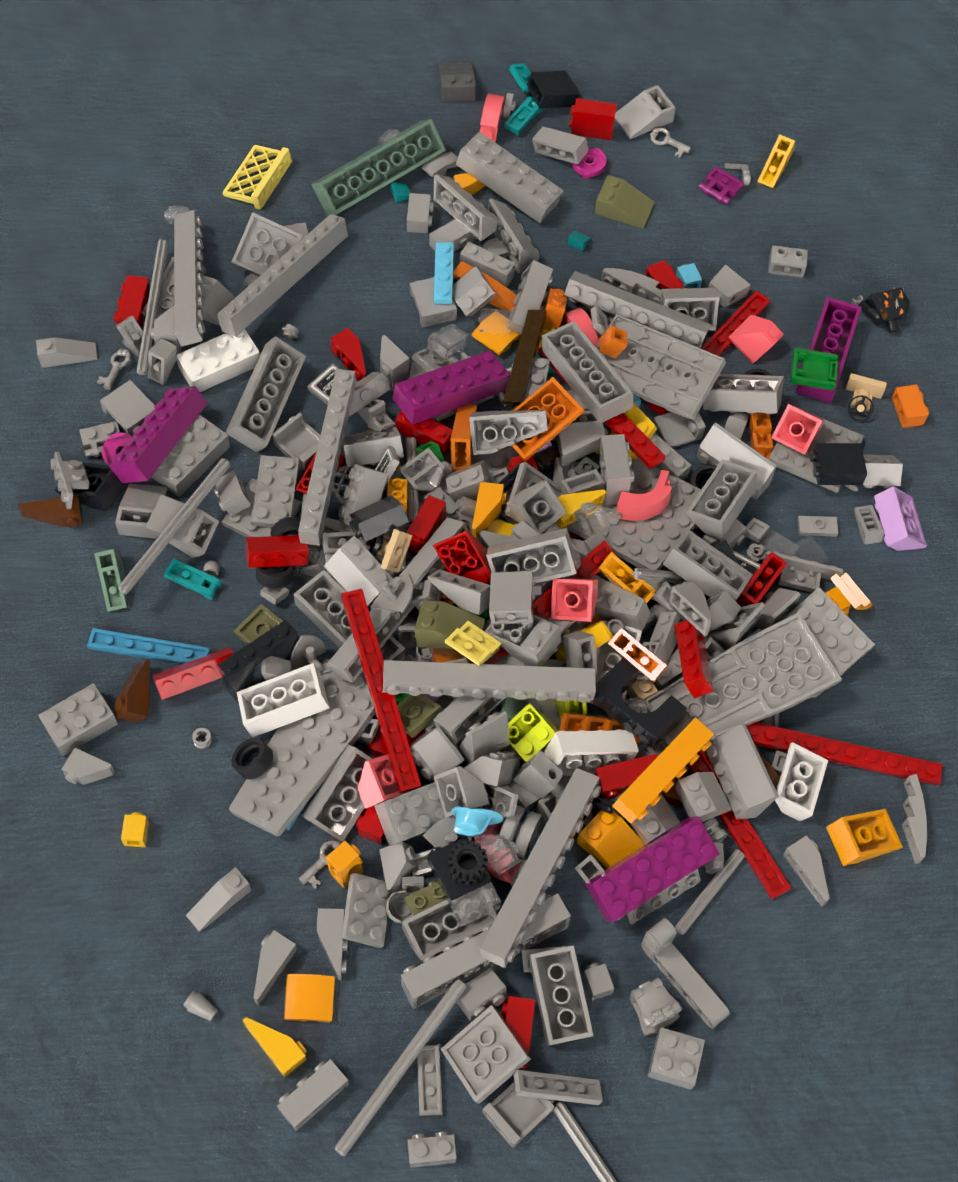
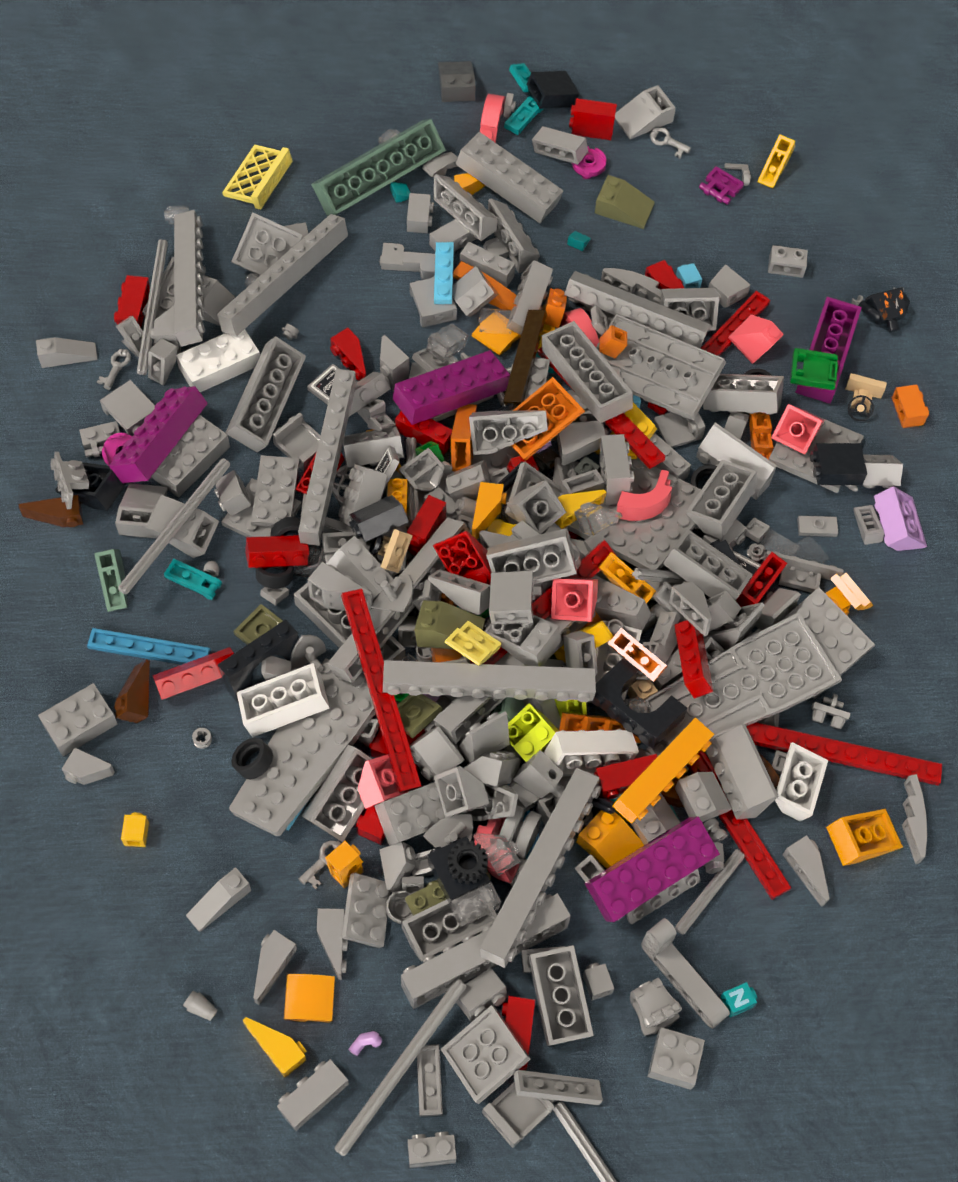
(328, 585): none -> light grey slope
(368, 1038): none -> lavender arm
(407, 261): none -> light grey piece
(474, 821): medium azure piece -> none
(739, 999): none -> teal brick
(821, 710): none -> light grey hips

